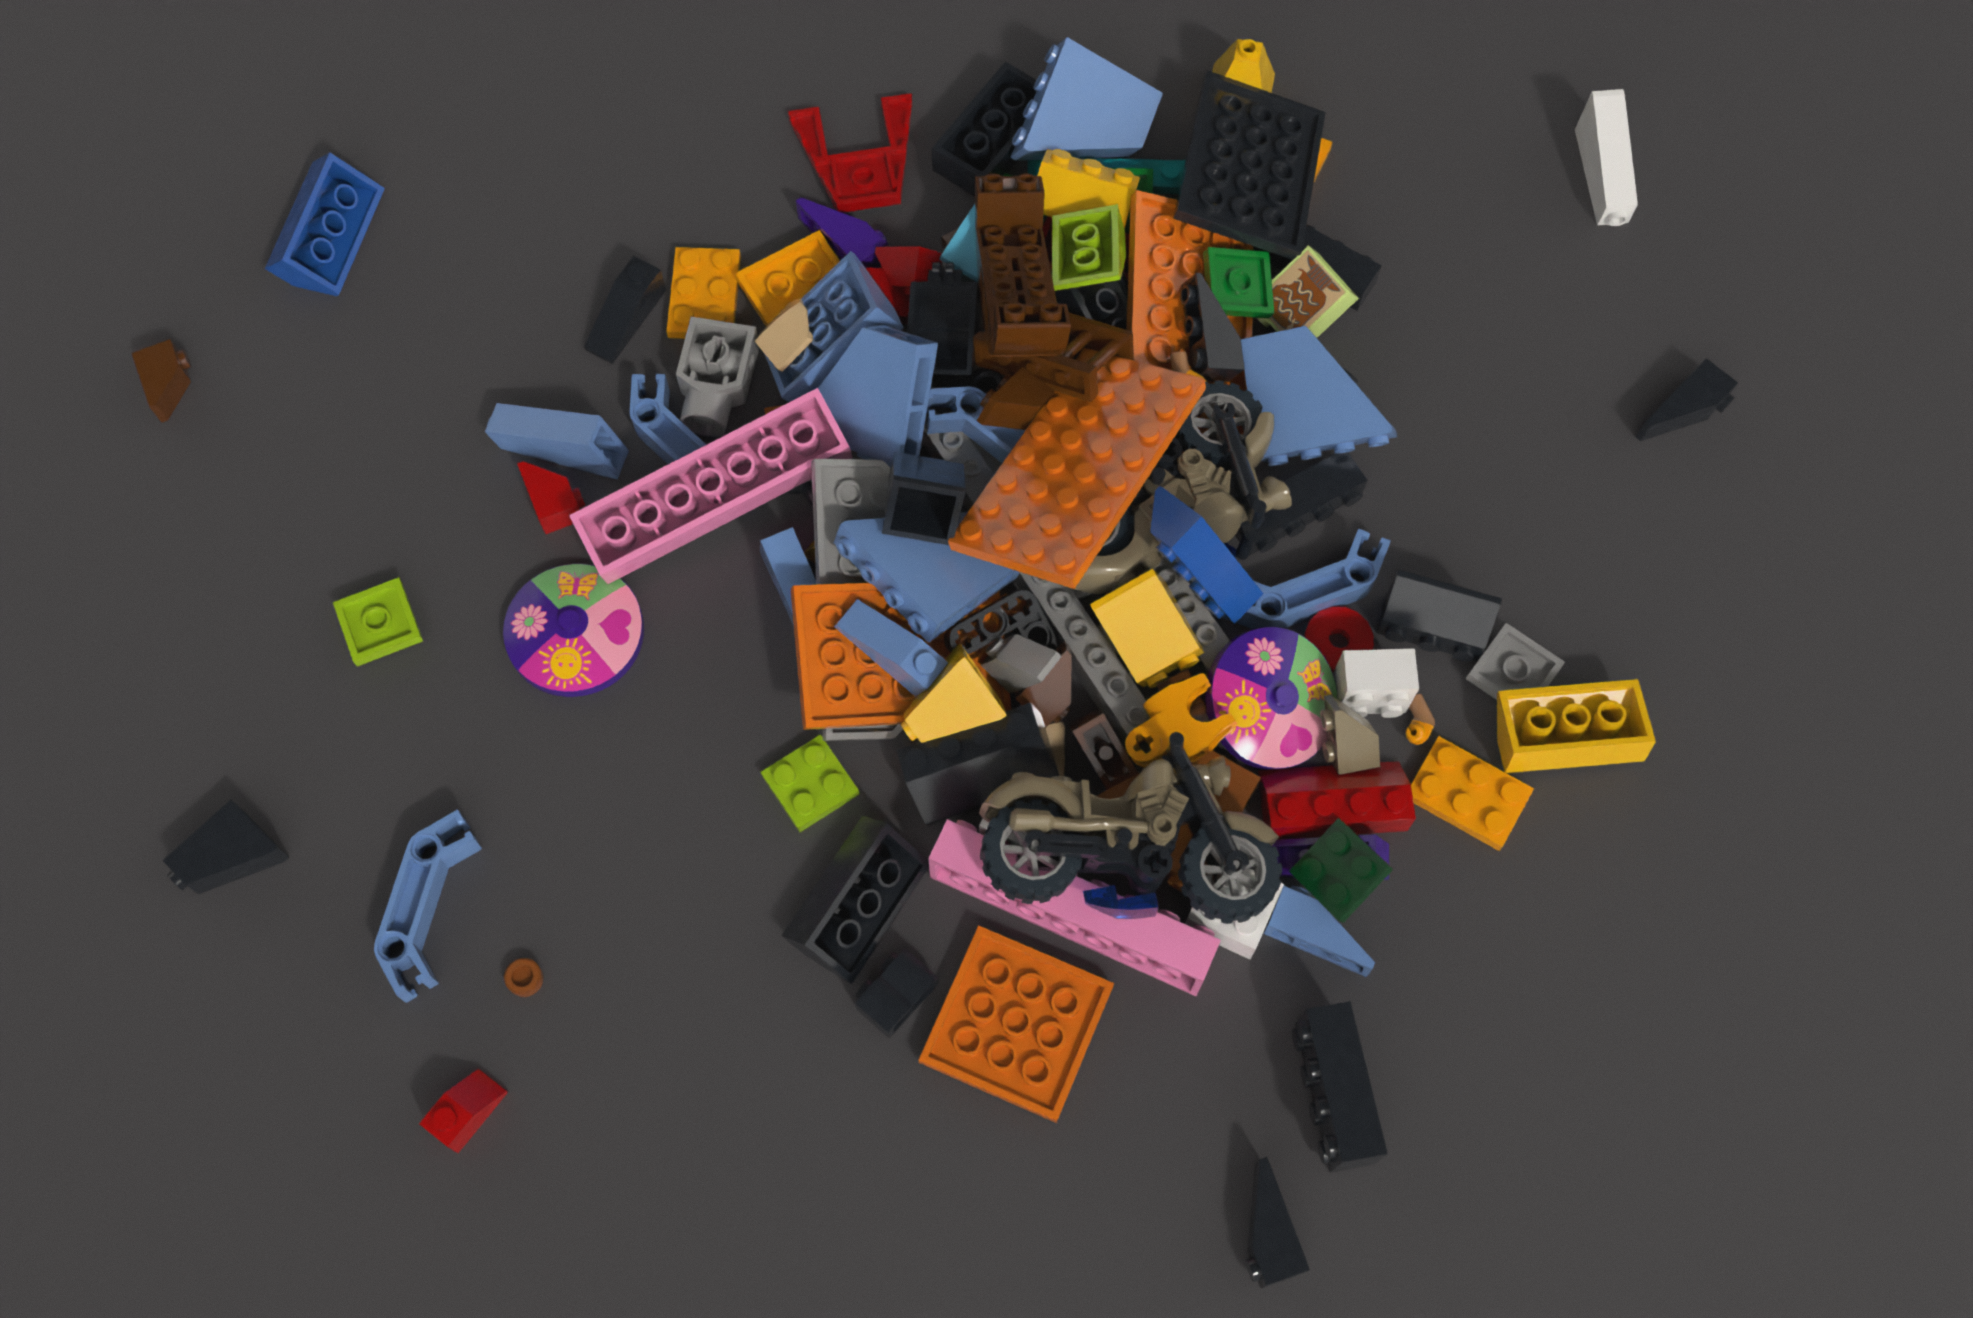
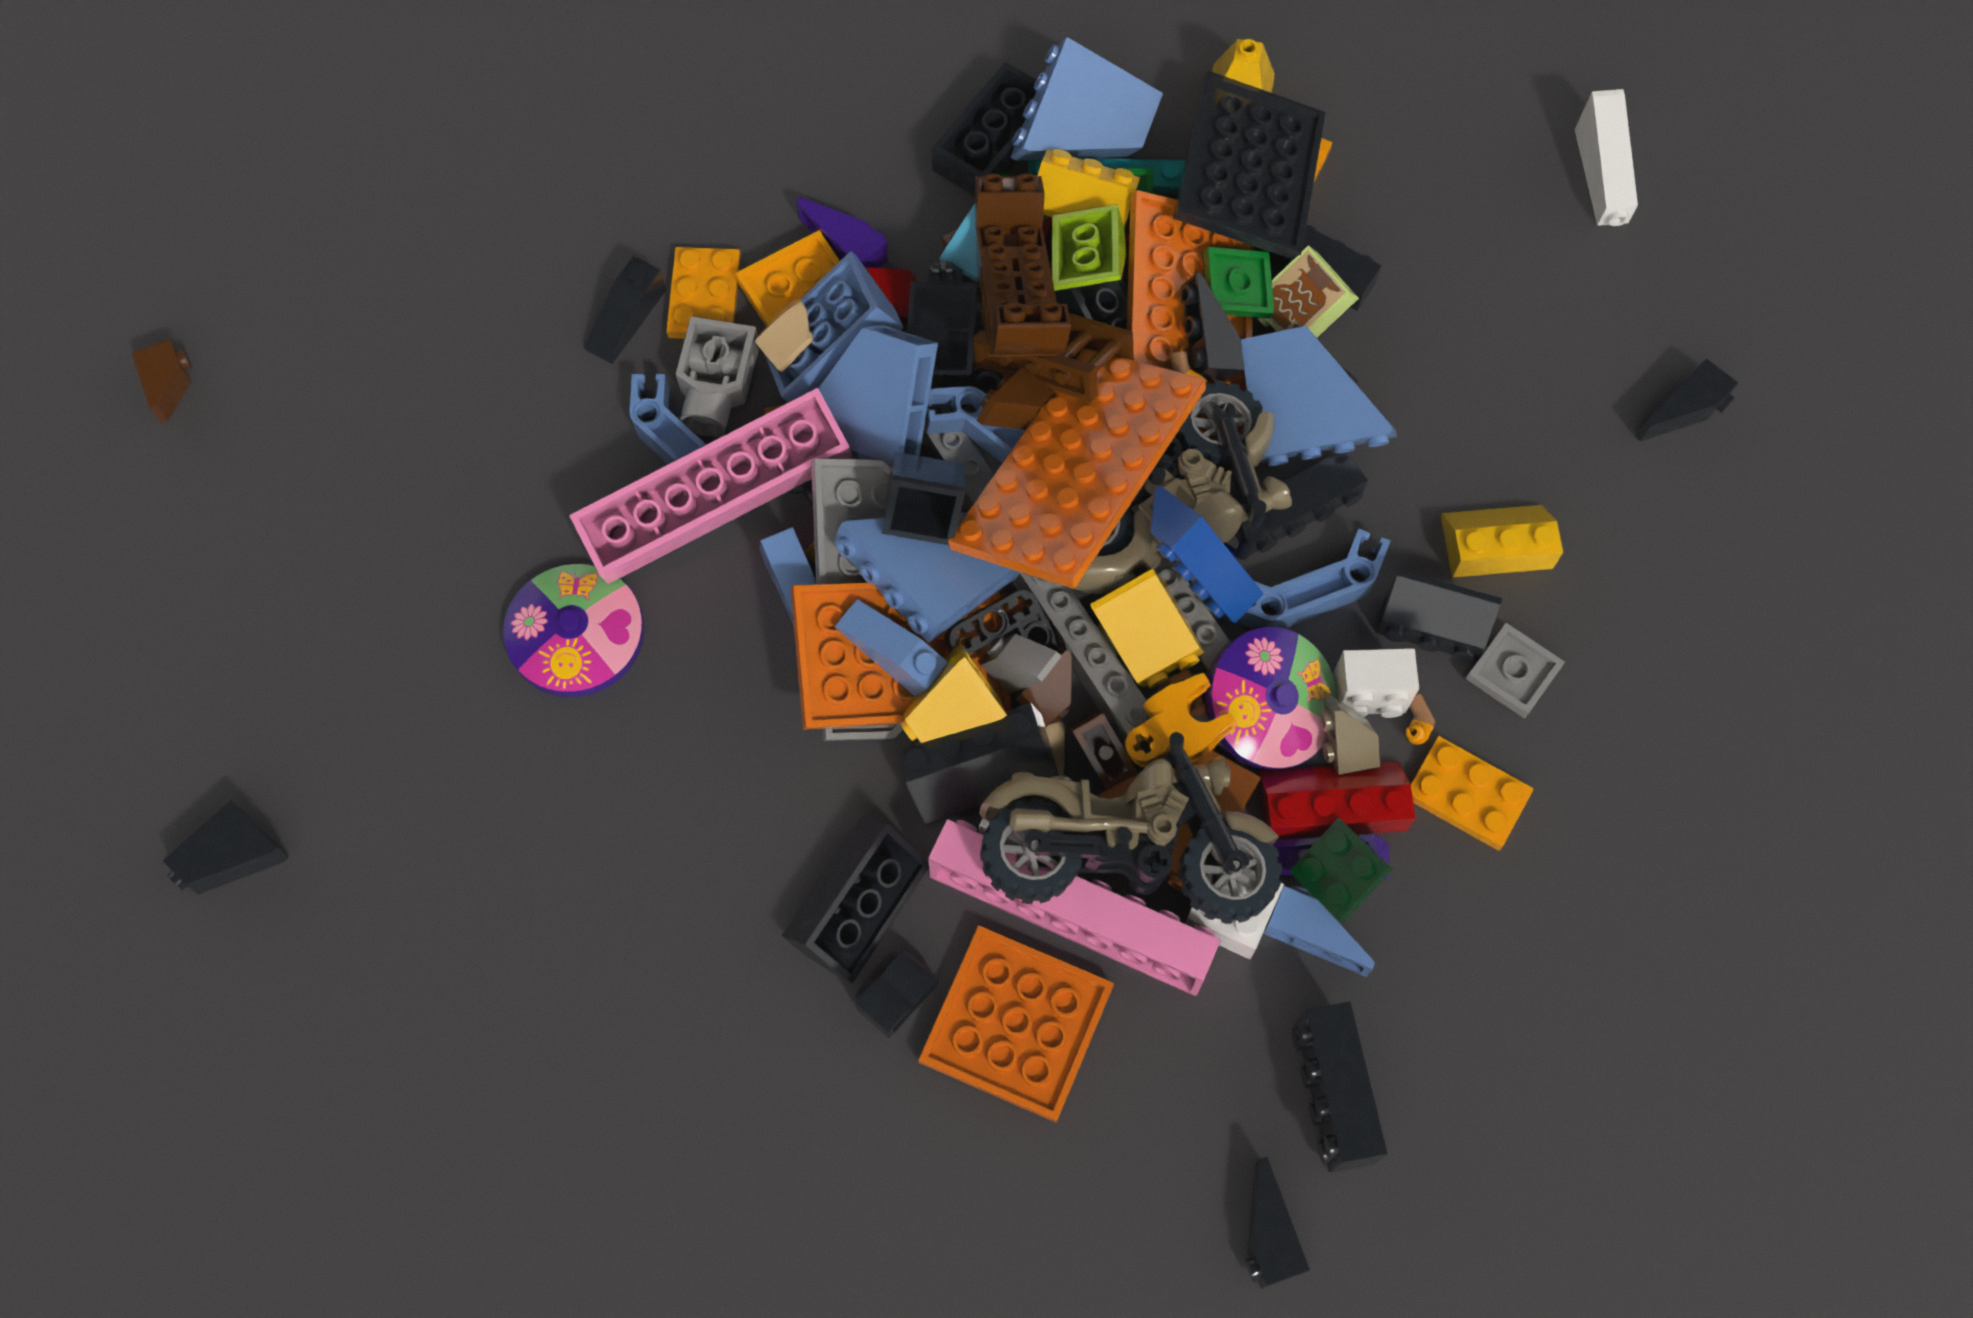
(325, 226): blue slope -> none
(377, 621): lime plate -> none
(416, 899): medium blue piece -> none
(463, 1110): red slope -> none
(523, 977): dark orange tile -> none
(551, 496): red slope -> none
(559, 438): medium blue slope -> none
(810, 783): lime plate -> none
(865, 176): red wing -> none
(906, 264): red slope -> none
(1135, 907): clear blue slope -> none
(1339, 621): red tile -> none
(1501, 540): none -> yellow slope
(1573, 726): yellow slope -> none

